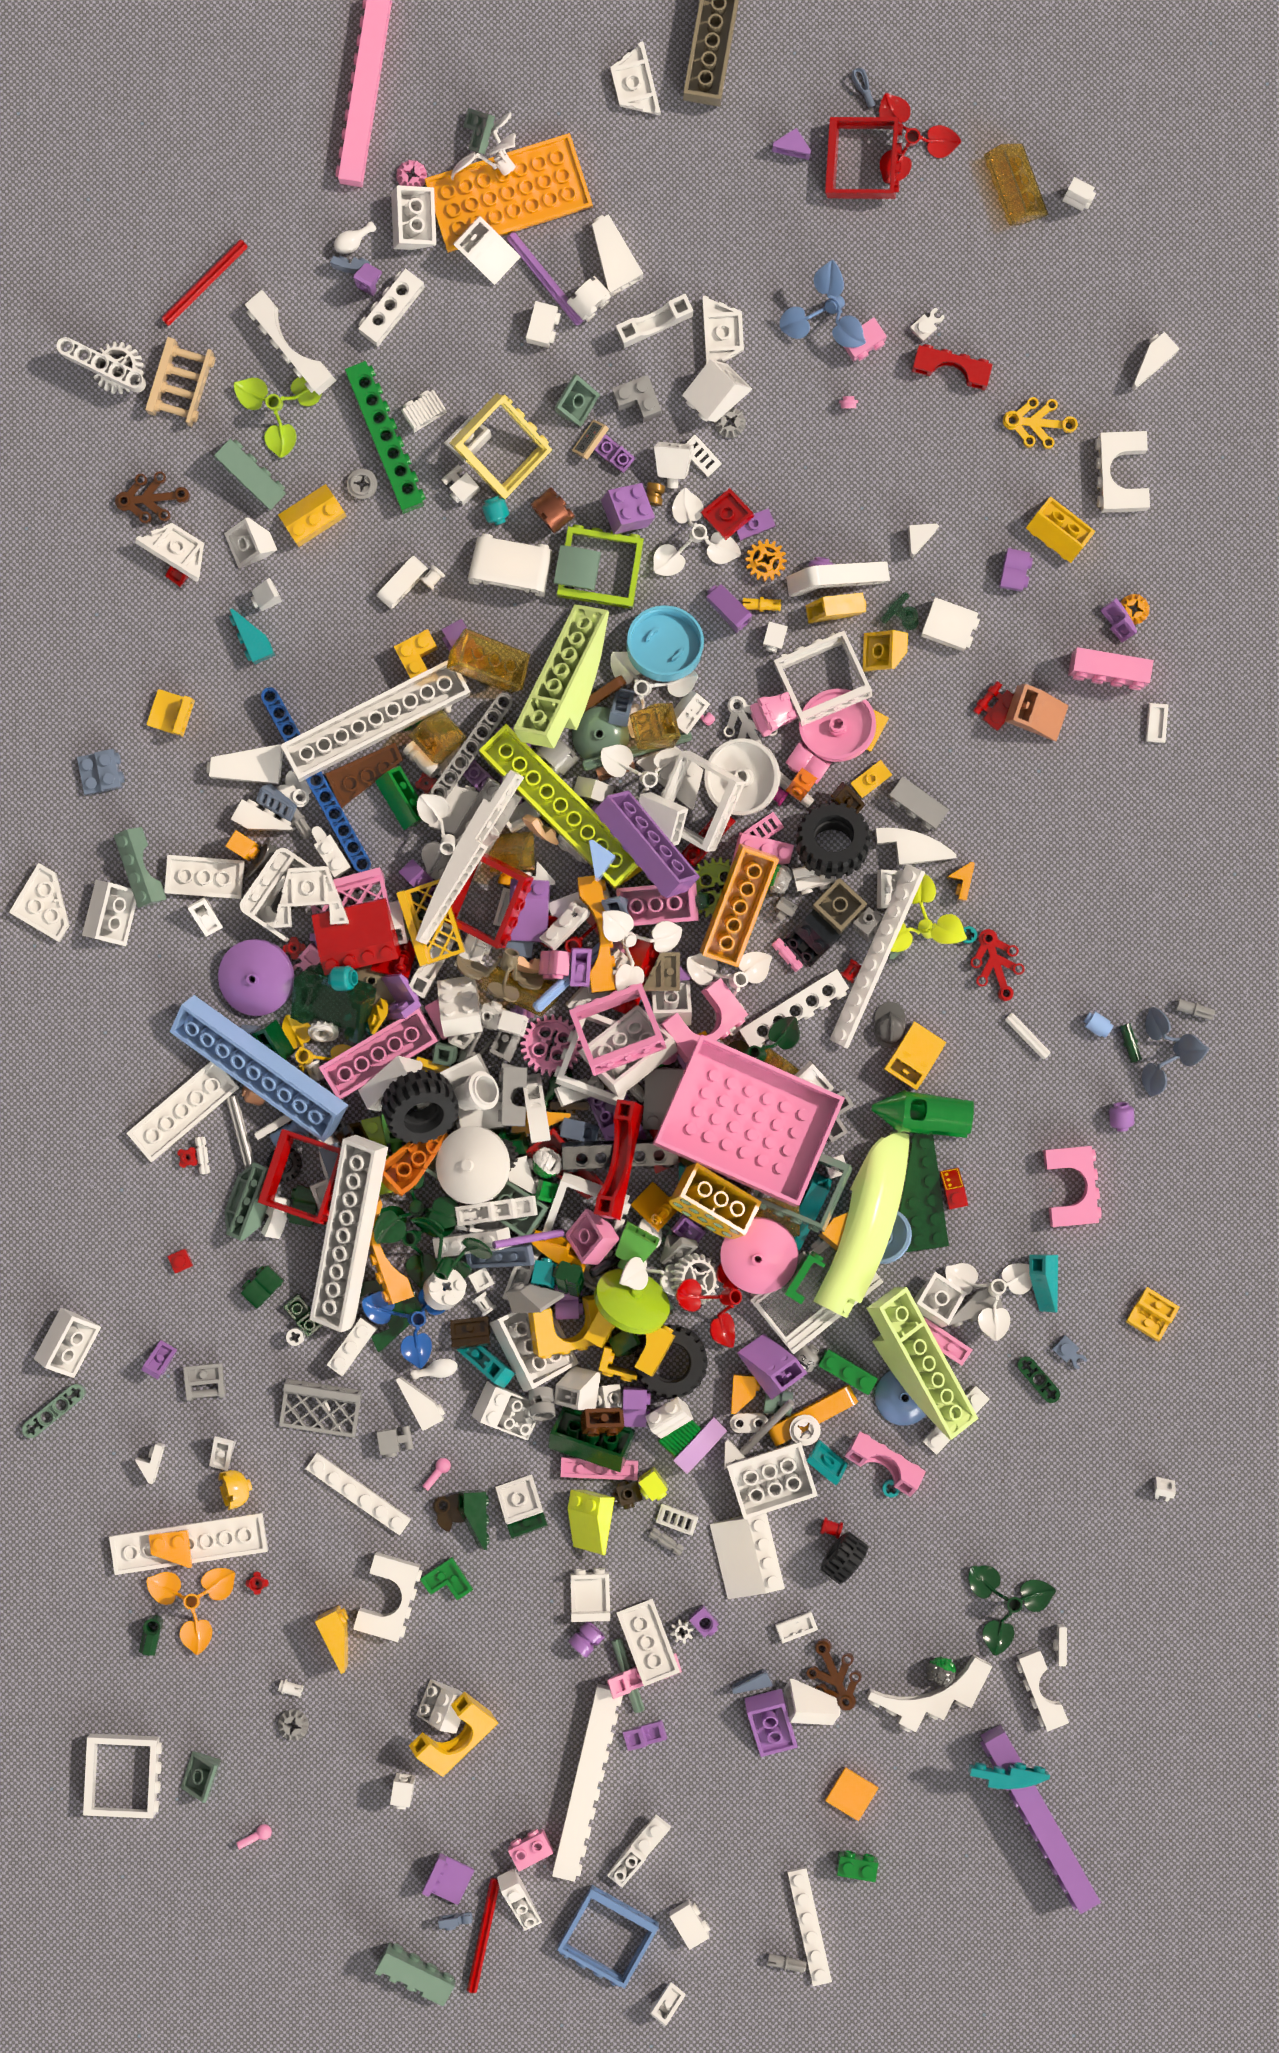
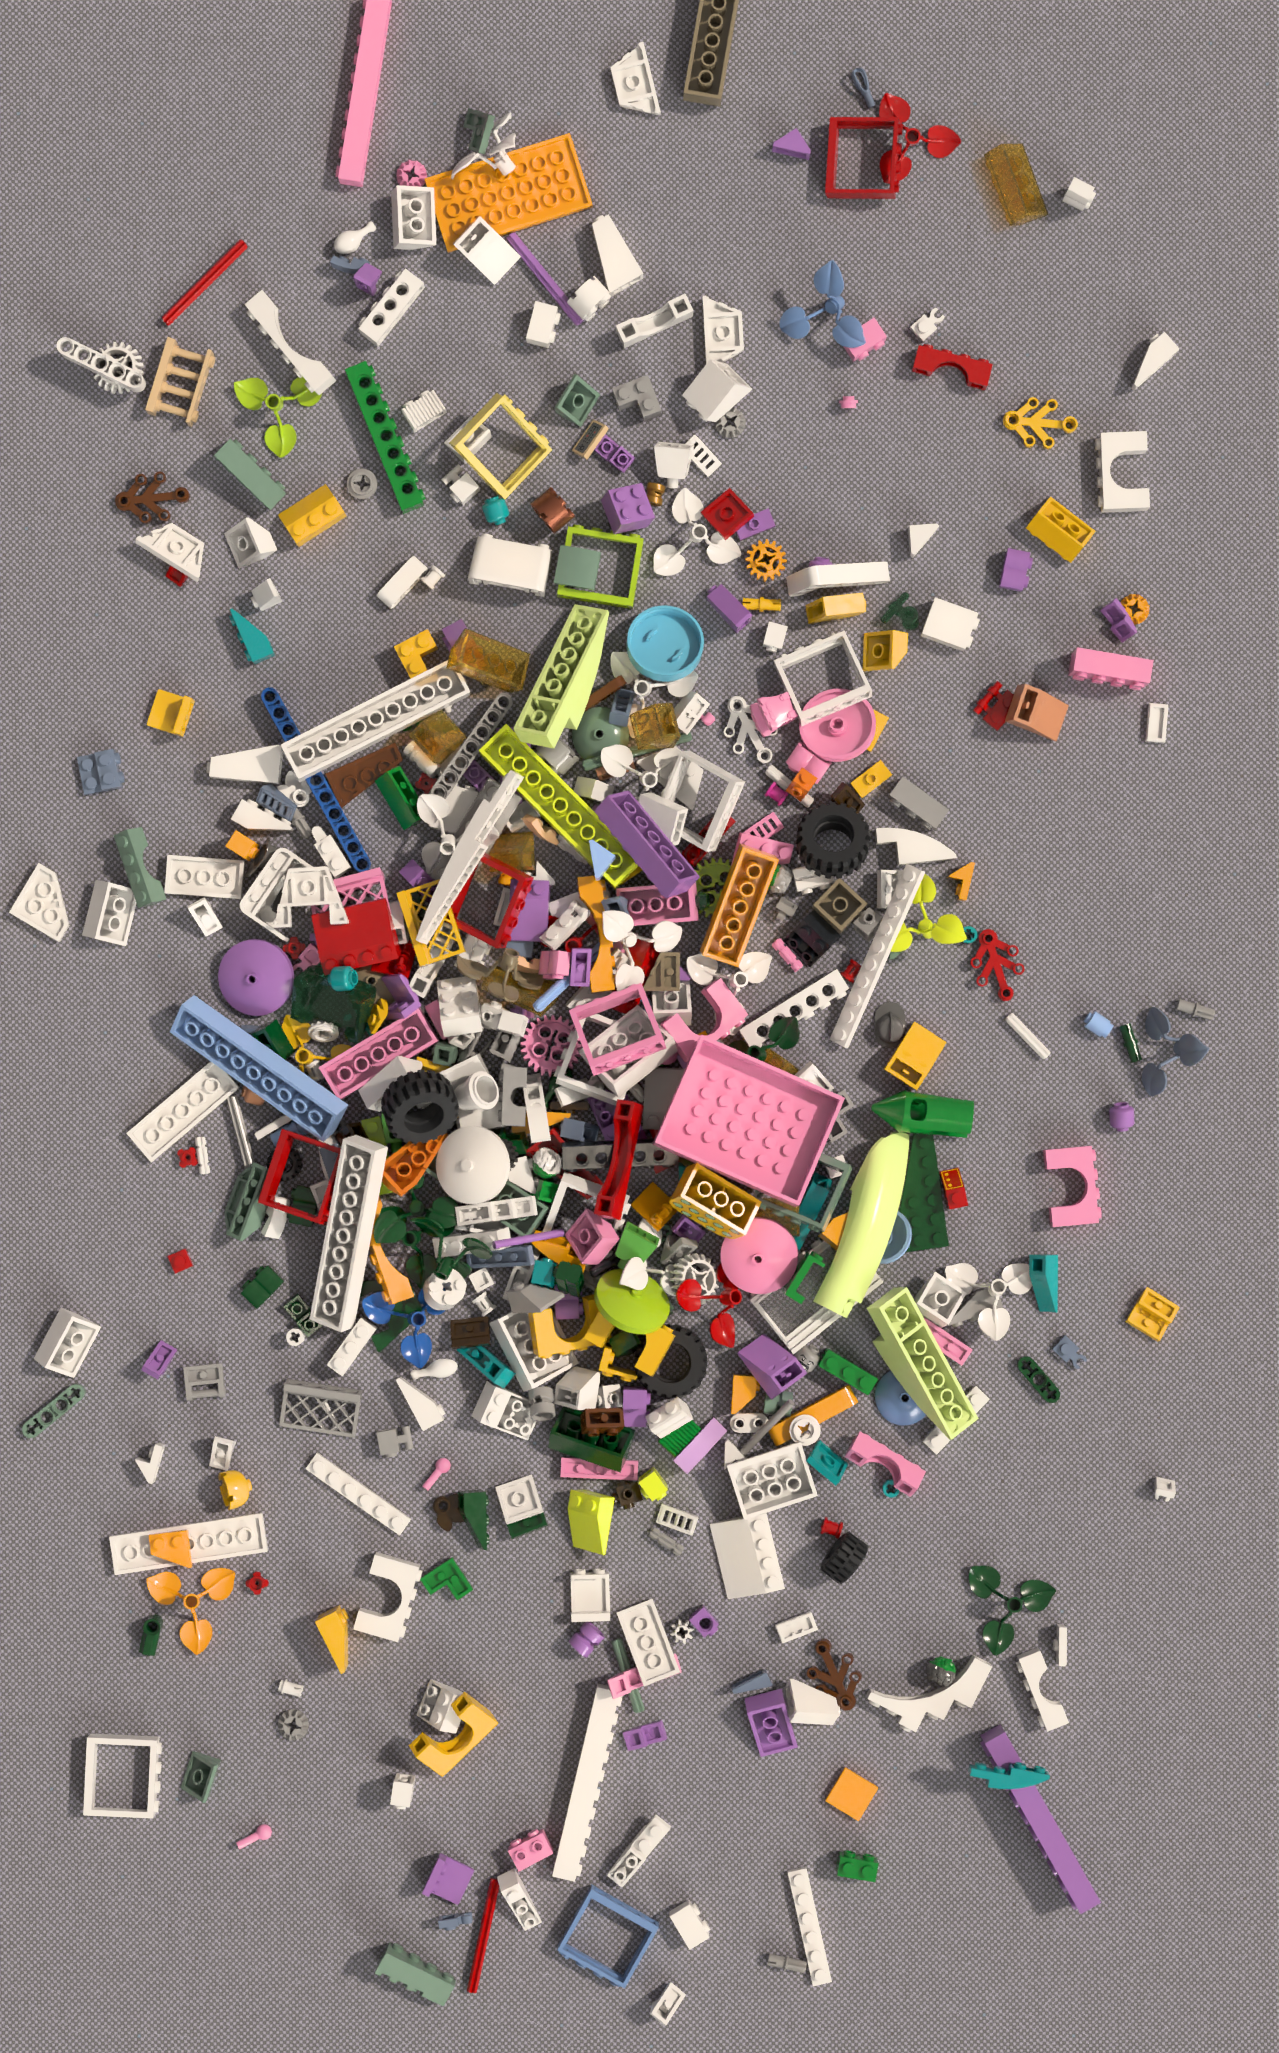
(752, 764): white dish -> none

